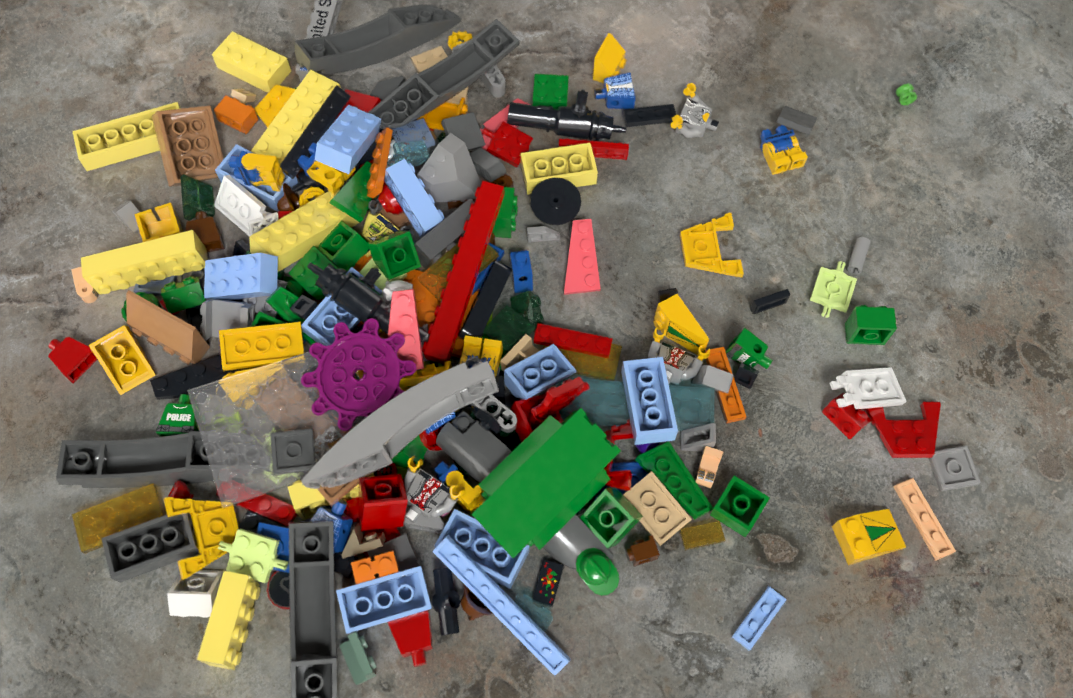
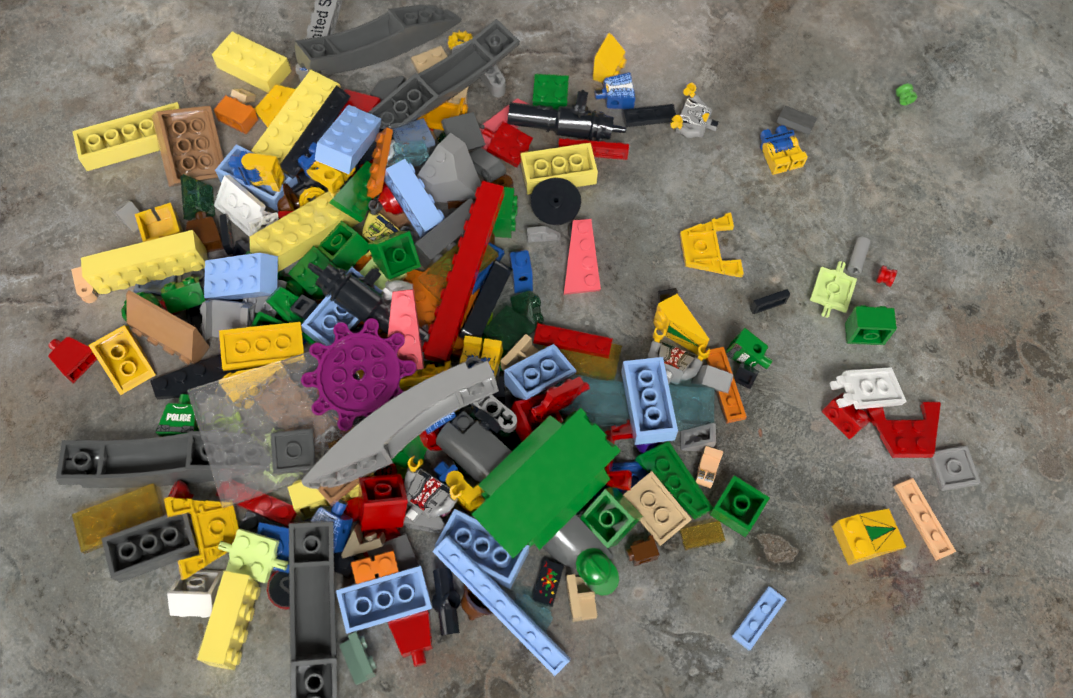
(226, 234): none -> black tile
(580, 599): none -> tan panel
(886, 276): none -> red wheel

